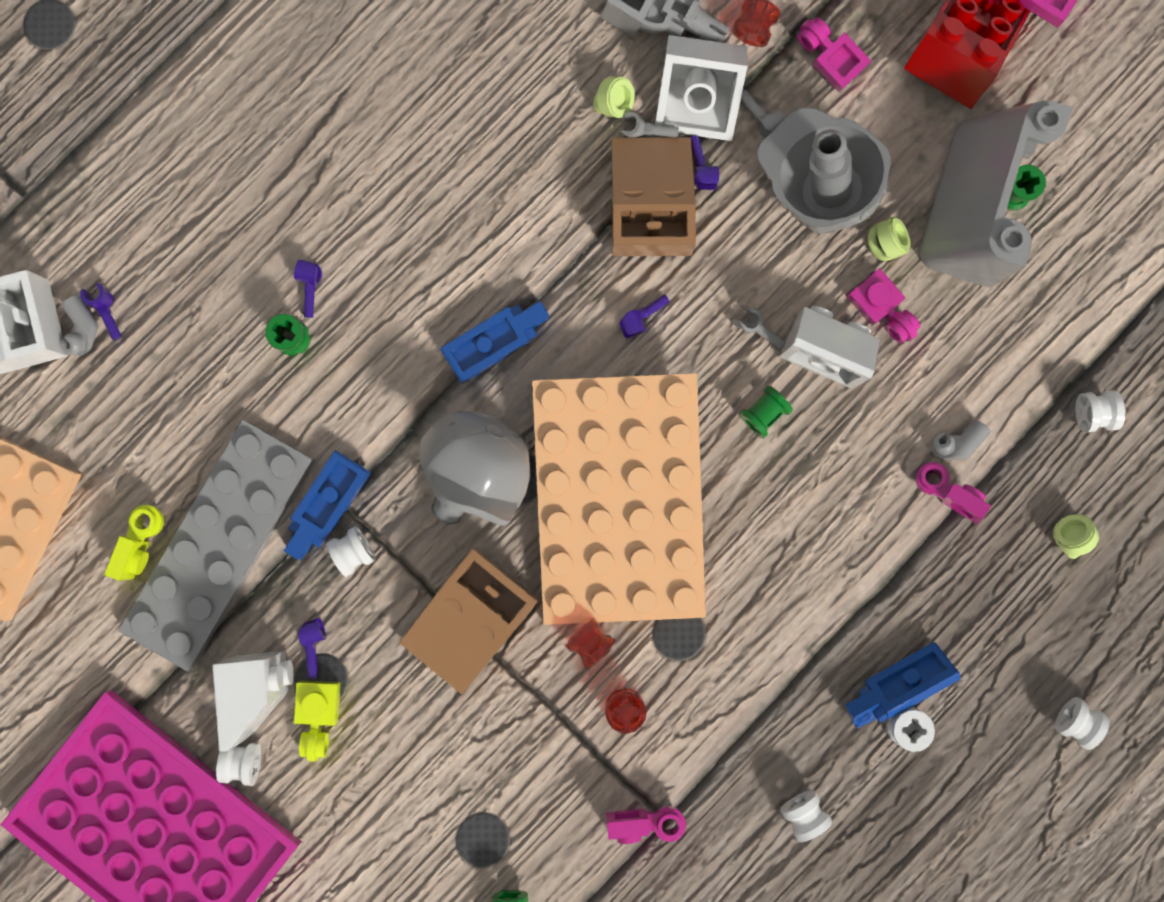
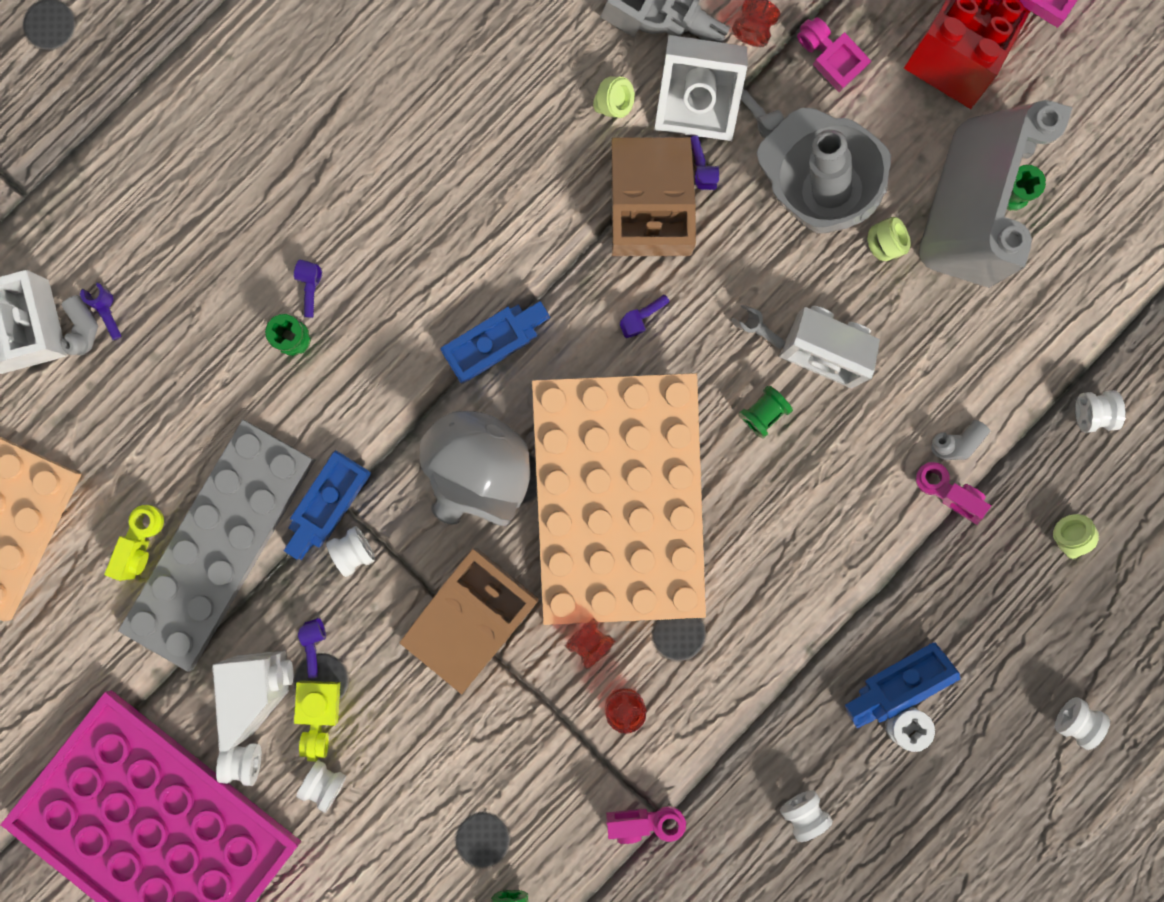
(321, 786): none -> white wheel
(643, 128): light grey hand -> none
(877, 299): dark pink plate -> none

